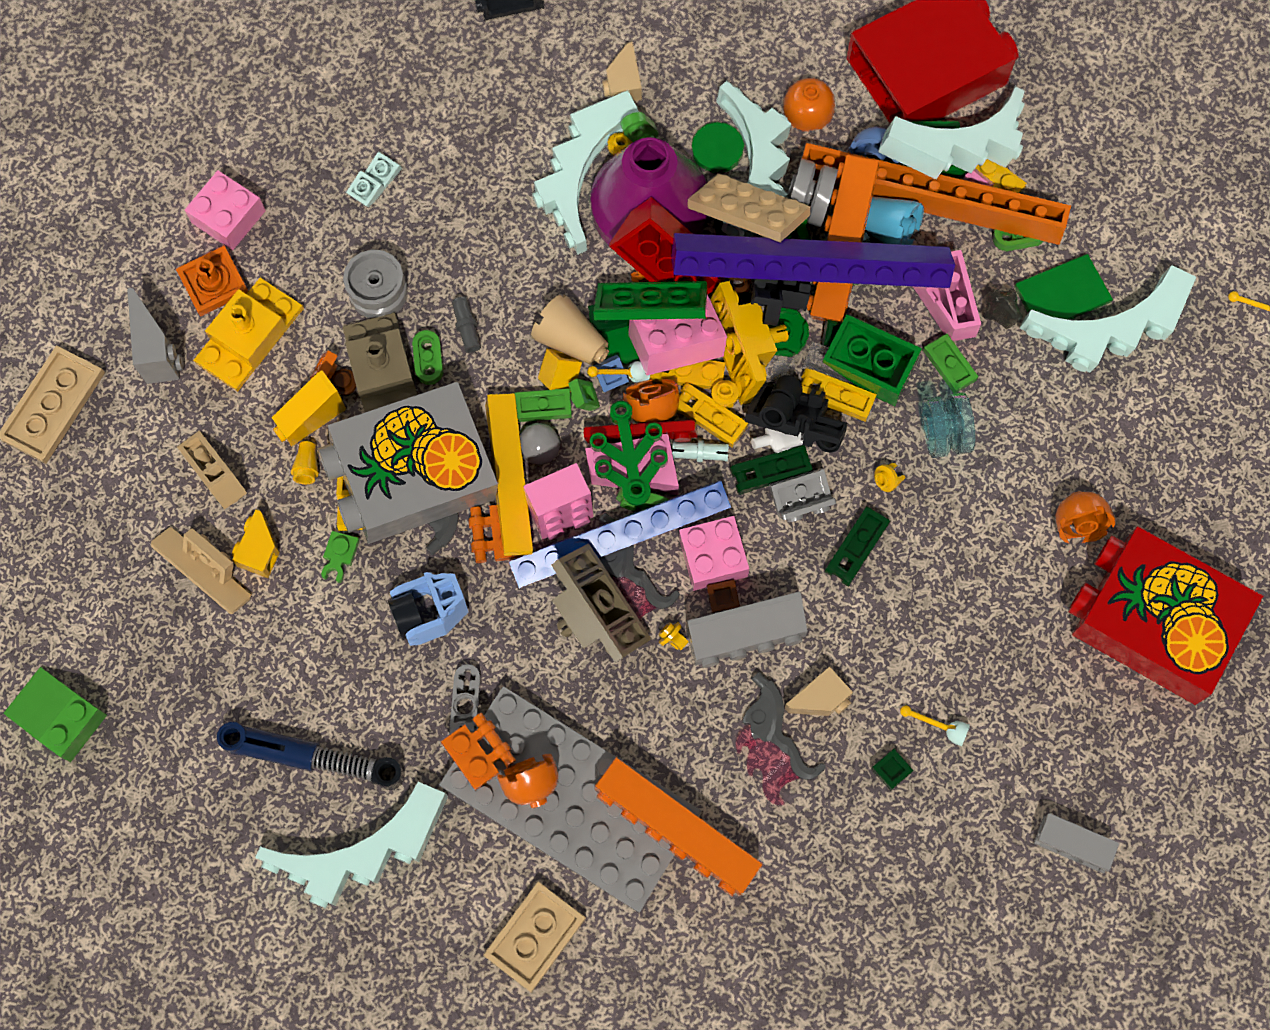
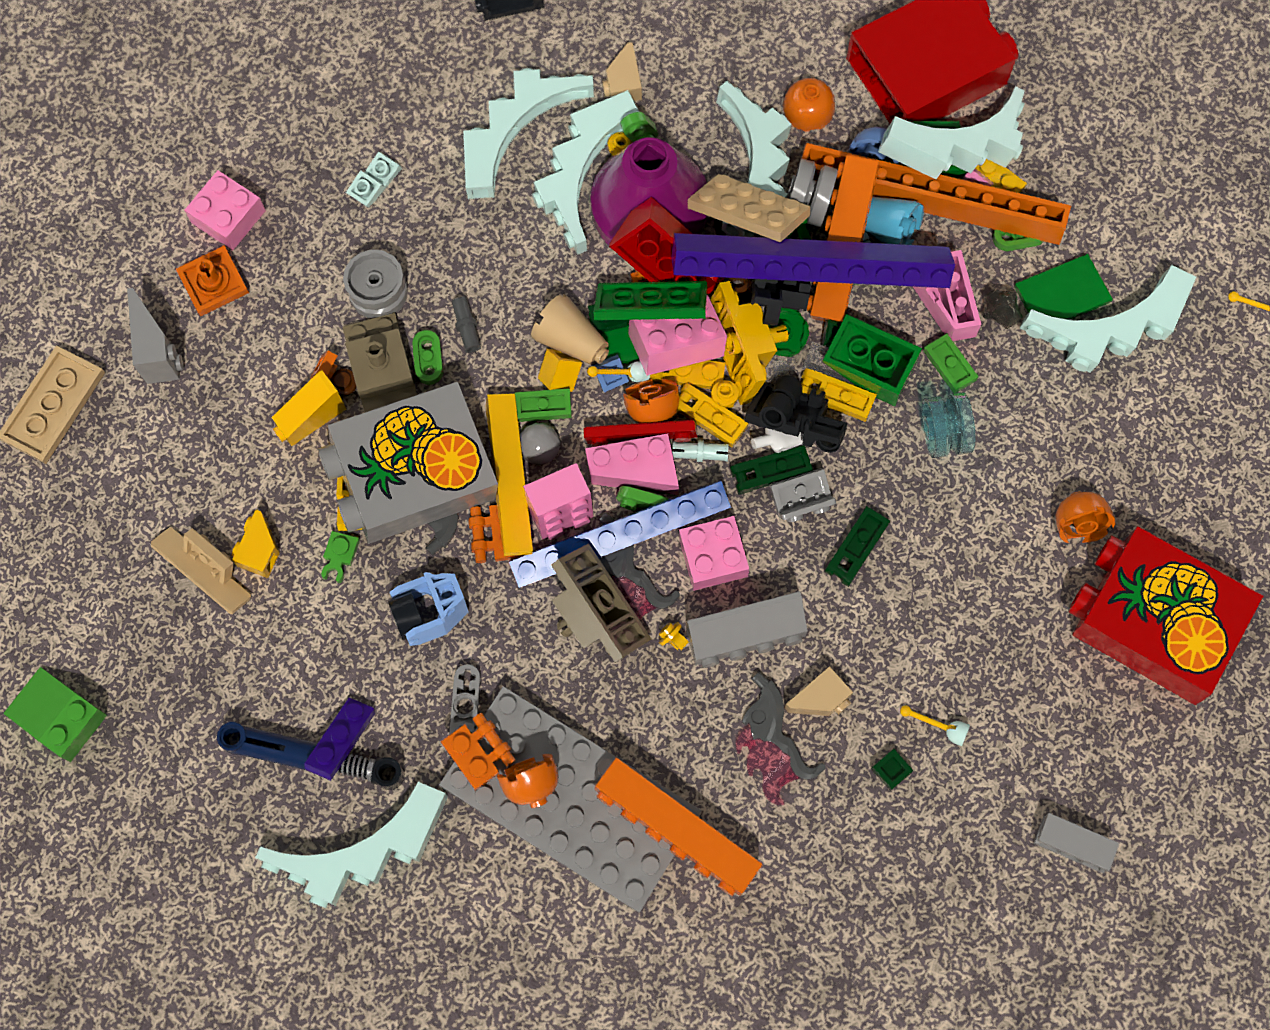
(212, 470): tan slope -> none
(246, 332): yellow brick -> none
(305, 464): yellow cone -> none
(339, 739): none -> dark purple plate
(507, 117): none -> light aqua arch
(534, 937): tan plate -> none
(583, 395): bright green plate -> none
(629, 457): green plant -> none
(717, 147): green tile -> none
(722, 596): reddish brown plate -> none
(887, 478): yellow plate -> none

